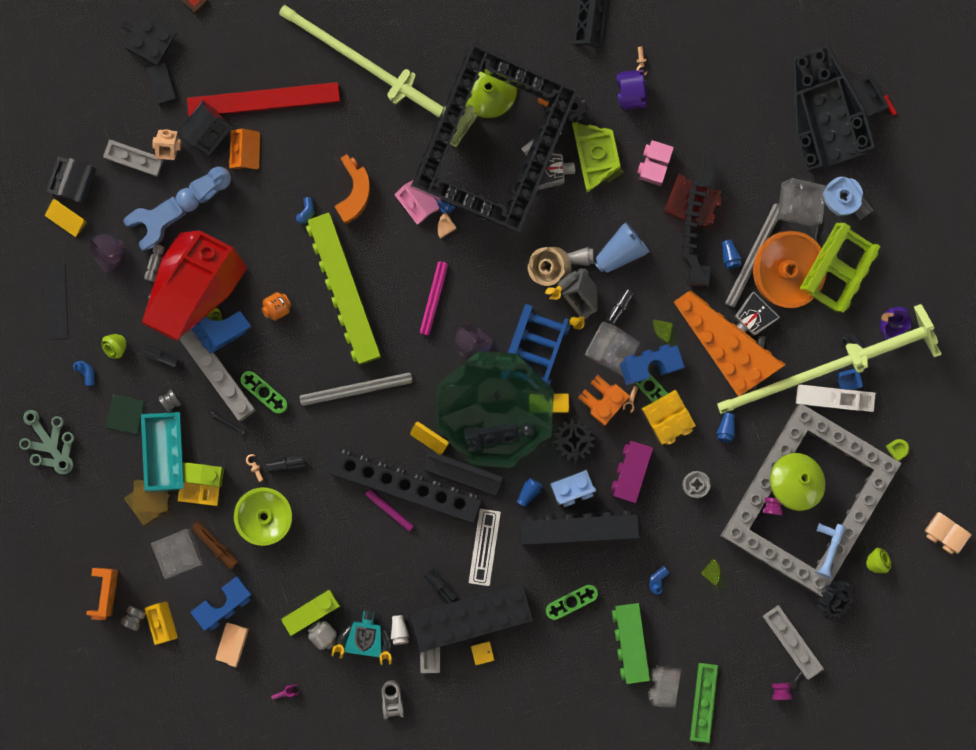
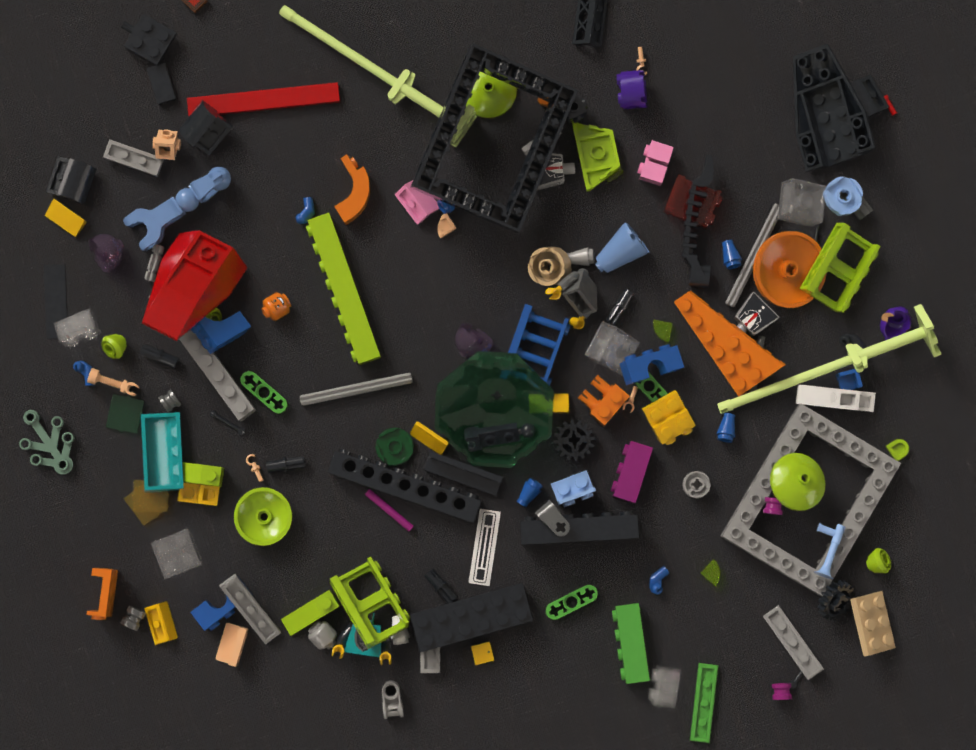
(76, 328): none -> clear slope
(95, 376): none -> light nougat bar
(214, 545): reddish brown pin -> none
(244, 149): orange panel -> none
(250, 608): none -> light grey tile
(287, 692): magenta hand -> none
(360, 609): none -> lime window
(394, 446): none -> dark green tile
(433, 298): dark pink axle -> none
(551, 516): none -> dark grey piece
(872, 623): none -> tan plate
(947, 533): light nougat brick -> none

